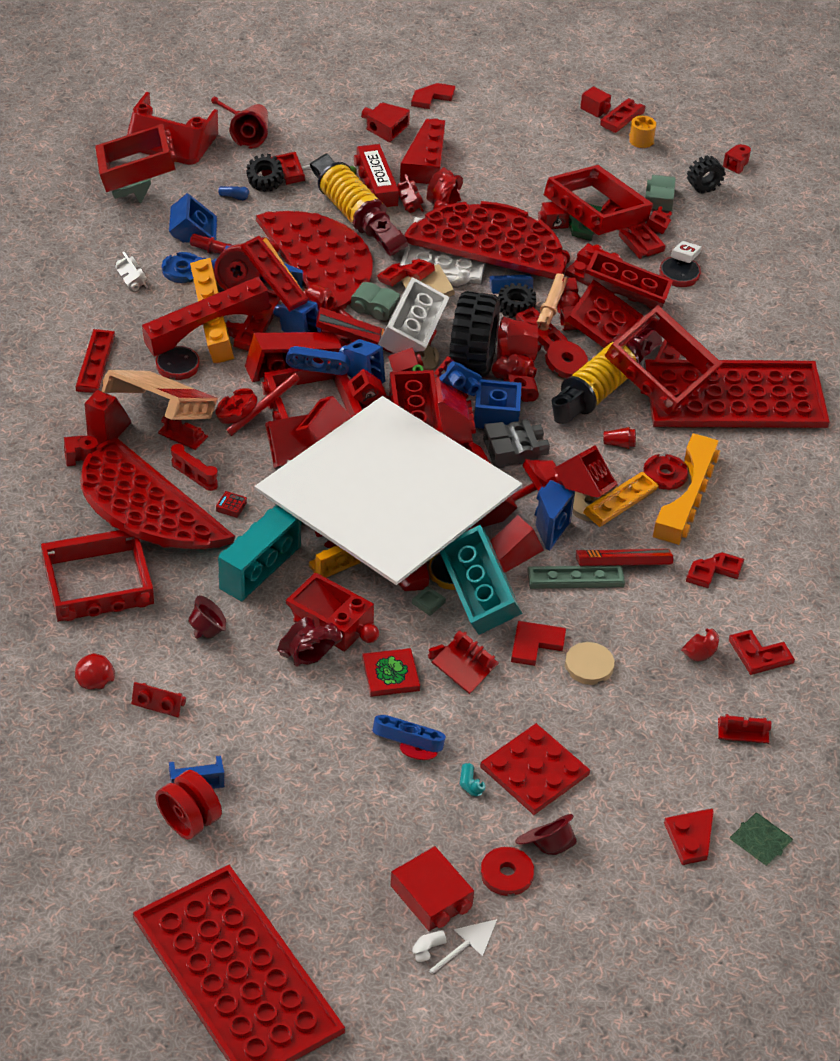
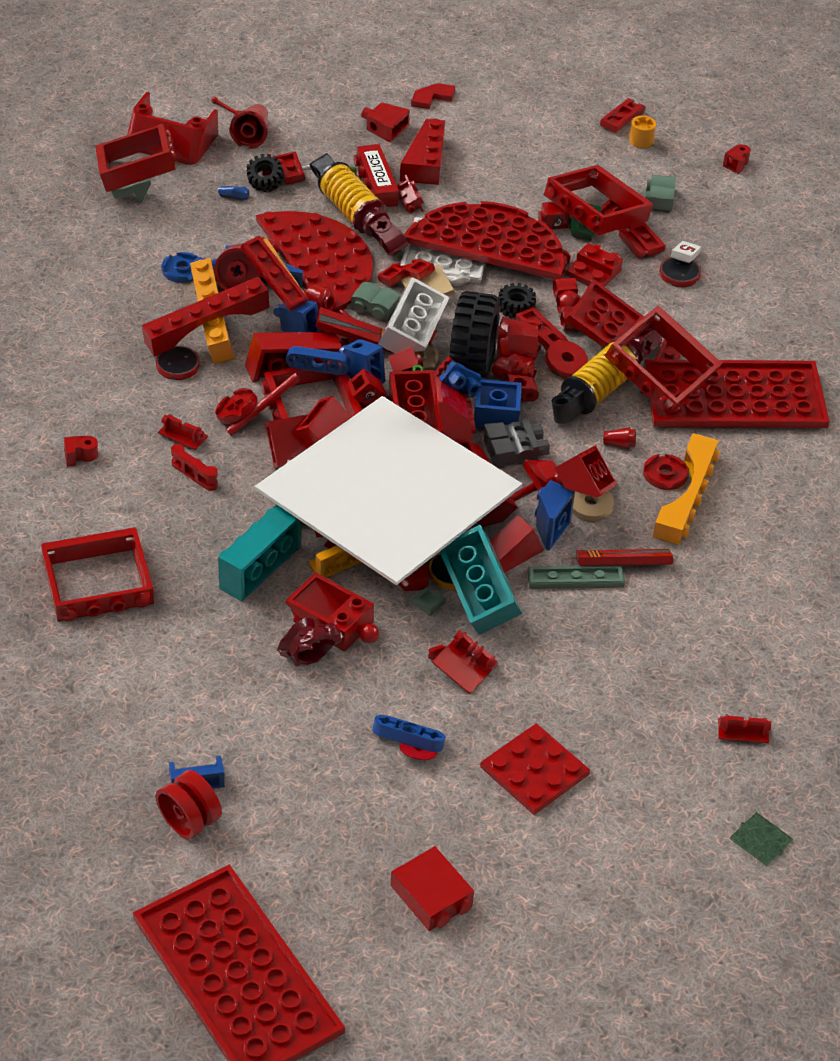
(94, 671): red hair -> none
(95, 361): red tile -> none
(105, 417): red slope -> none
(131, 276): white hinge -> none
(144, 502): red plate -> none
(157, 699): red hinge -> none
(184, 401): light nougat panel -> none
(190, 218): blue slope -> none
(206, 618): dark red piece -> none
(208, 244): red axle -> none
(231, 504): red tile -> none
(253, 324): red hinge -> none
(390, 672): red tile -> none
(426, 942): white arm -> none
(444, 188): red piece -> none
(467, 782): teal arm -> none
(474, 935): white piece -> none
(498, 281): blue slope -> none
(507, 884): red tile -> none
(533, 636): red tile -> none
(549, 308): light nougat pin -> none
(552, 837): dark red piece -> none
(589, 663): tan tile -> none
(595, 102): red brick -> none
(620, 499): light orange tile -> none
(628, 280): red slope -> none
(659, 220): red plate -> none
(691, 835): red wing -> none
(700, 169): black tyre -> none
(701, 647): red hair -> none
(702, 570): red tile -> none
(760, 658): red tile -> none

